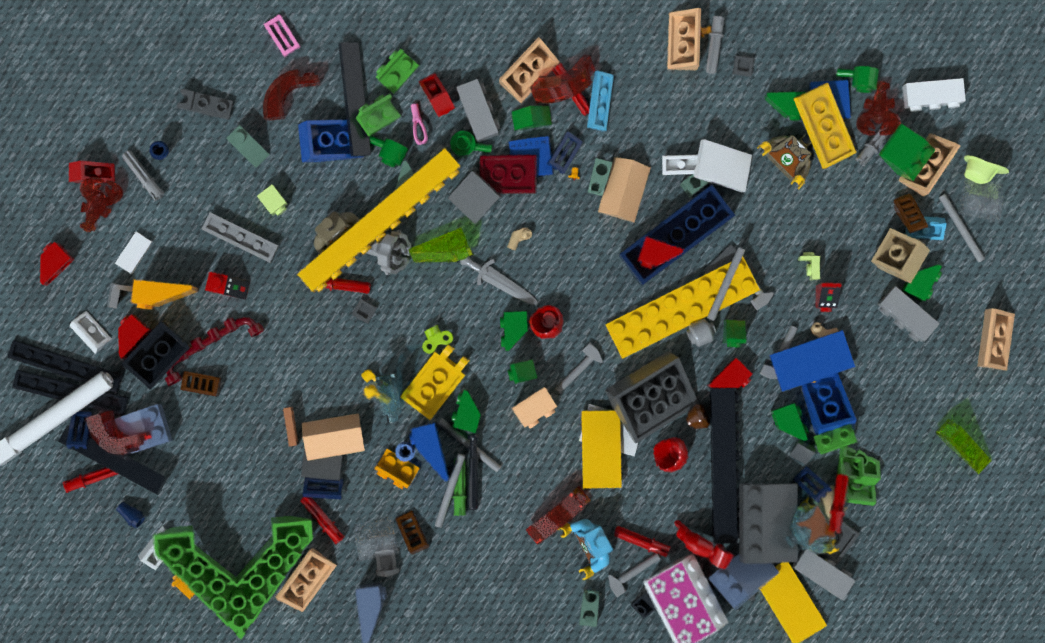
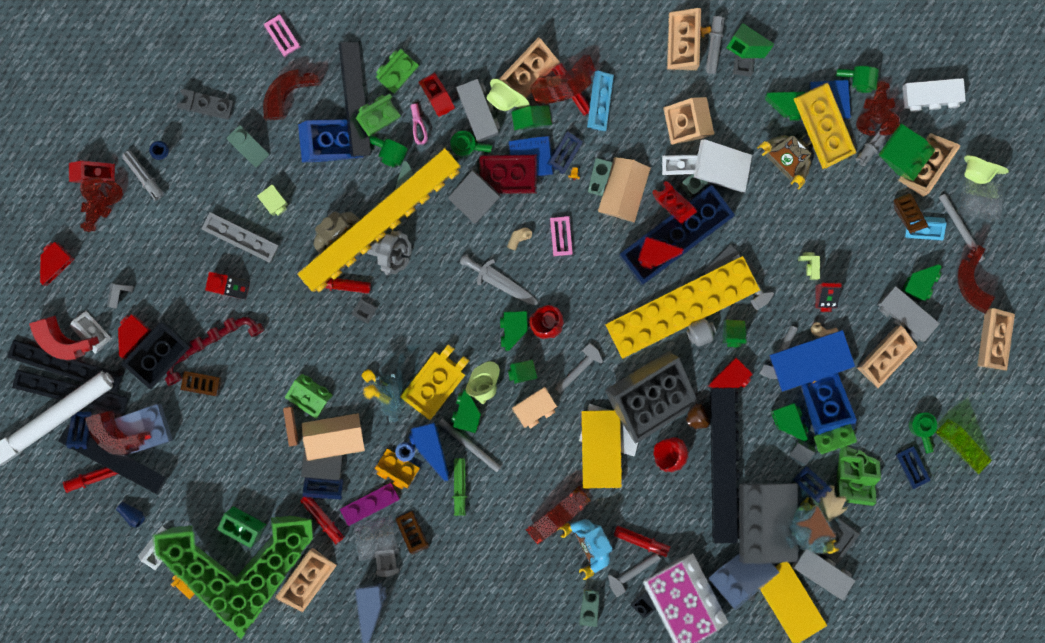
(55, 343): none -> red arch
(133, 252): white tile -> none
(150, 294): light orange slope -> none
(241, 527): none -> green brick
(308, 395): none -> bright green bracket
(369, 504): none -> magenta plate
(436, 338): lime piece -> none
(445, 248): clear neon green slope -> none
(450, 489): light grey bar -> none
(472, 485): black piece -> none
(483, 381): none -> yellowish green piece
(504, 97): none -> yellowish green piece
(559, 220): none -> bright pink tile
(674, 203): none -> red plate
(688, 120): none -> light nougat slope
(703, 547): red piece -> none
(726, 283): light grey bar -> none
(749, 43): none -> green slope
(838, 503): red axle -> none
(887, 356): none -> light nougat slope
(900, 255): tan brick -> none
(919, 482): none -> dark blue tile
(923, 426): none -> green piece
(966, 282): none -> clear red arch

